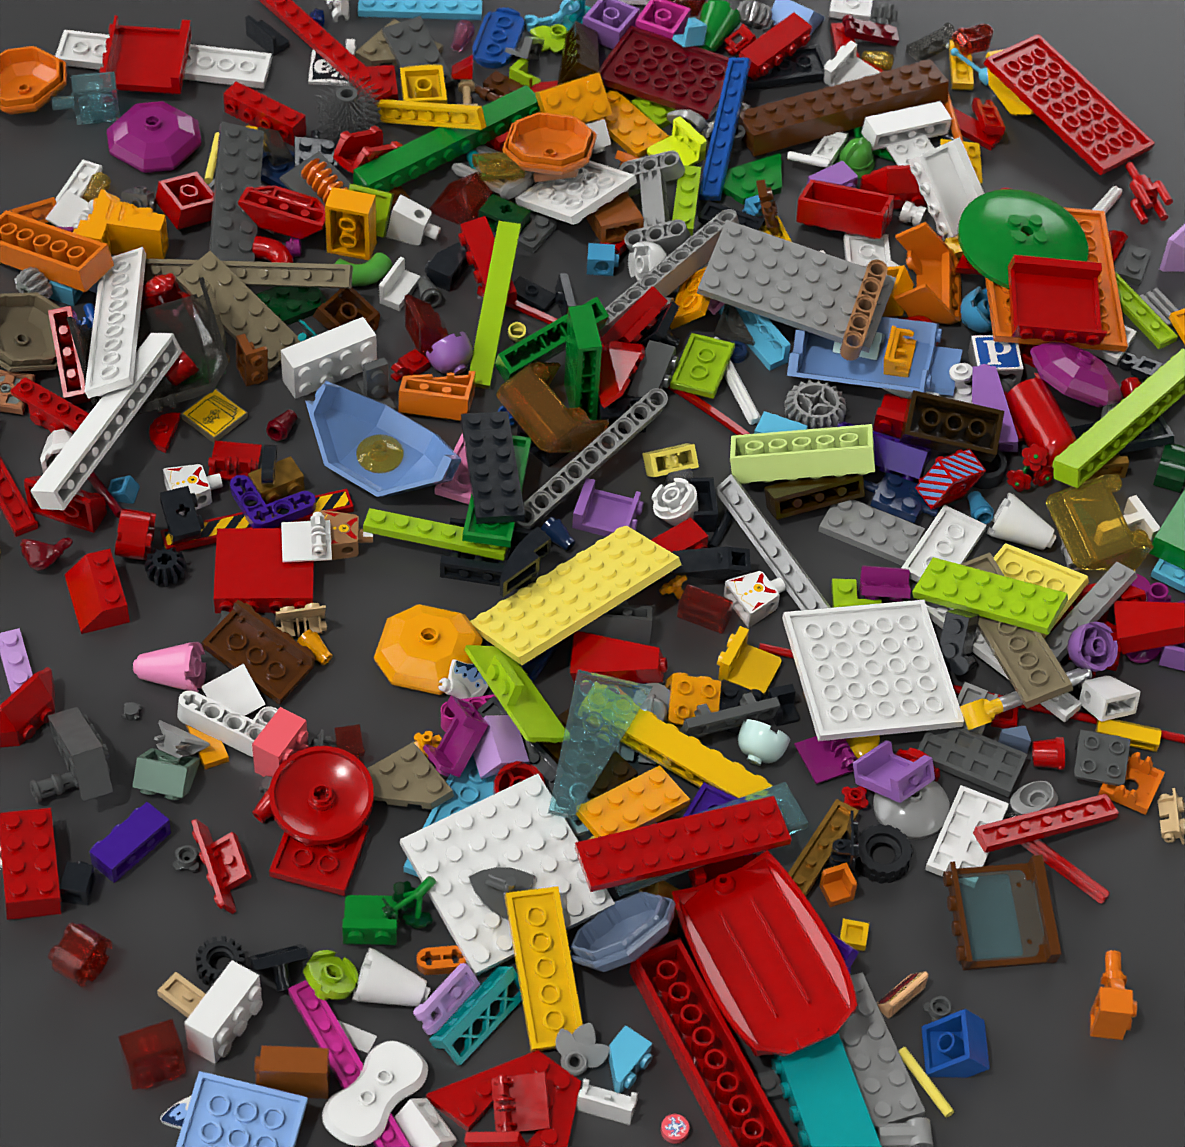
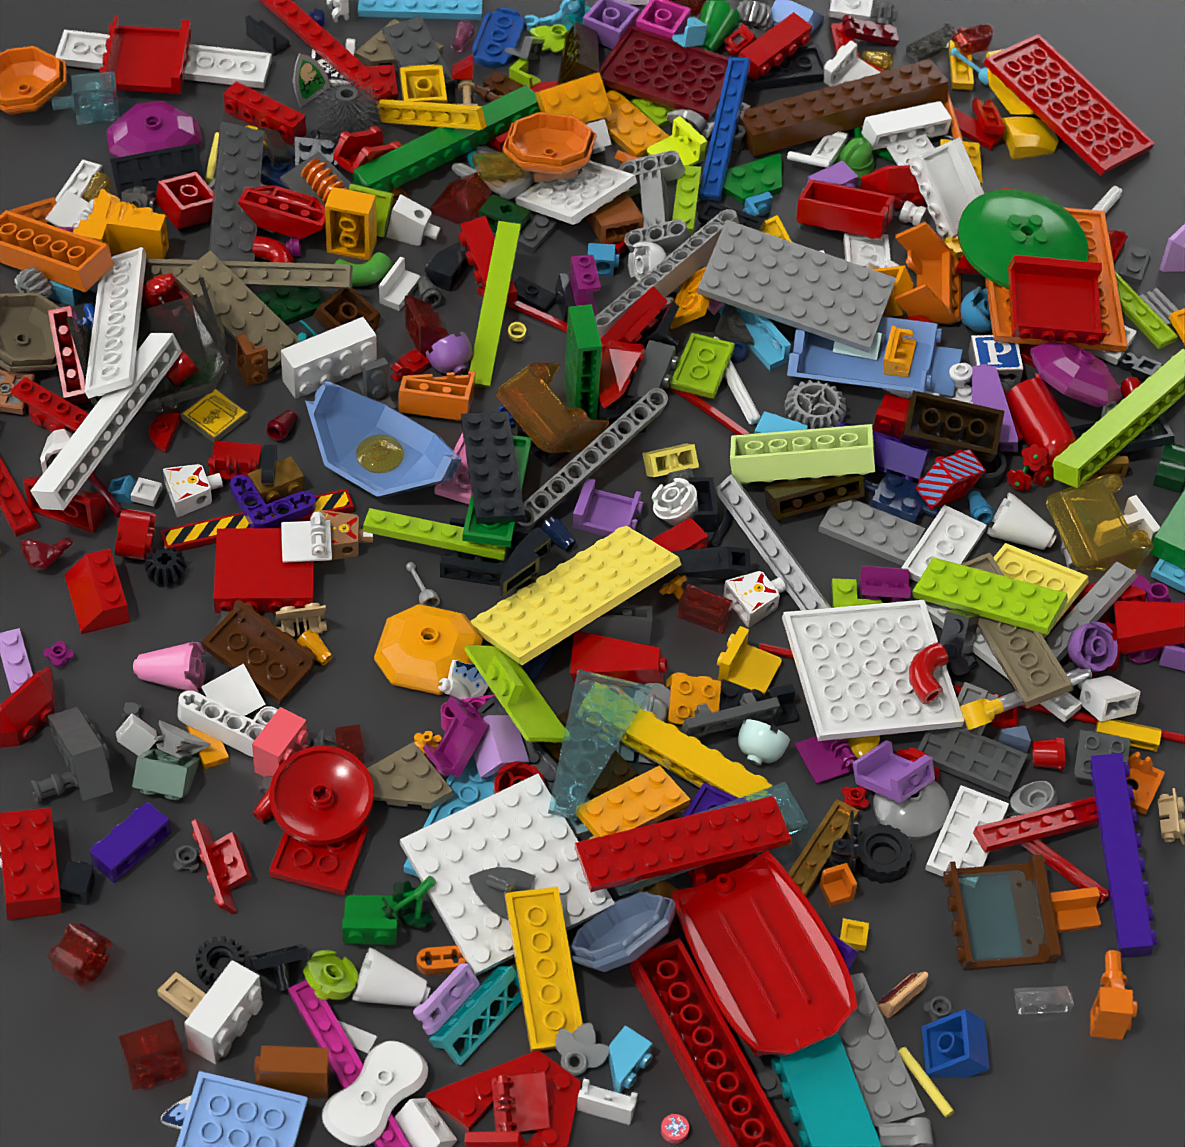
(58, 659): none -> magenta plate
(136, 735): none -> white panel
(146, 492): none -> white plate
(154, 166): none -> black plate
(183, 501): black brick -> none
(307, 78): none -> shield
(426, 594): none -> light grey hinge
(543, 343): green brick -> none
(584, 280): none -> magenta panel
(768, 207): reddish brown plate -> none
(867, 300): medium nougat beam -> none
(922, 672): none -> red cylinder
(1028, 137): none -> yellow slope
(1043, 1000): none -> clear slope
(1076, 909): none -> orange panel
(1121, 855): none -> dark purple brick
(1146, 194): red plant -> none

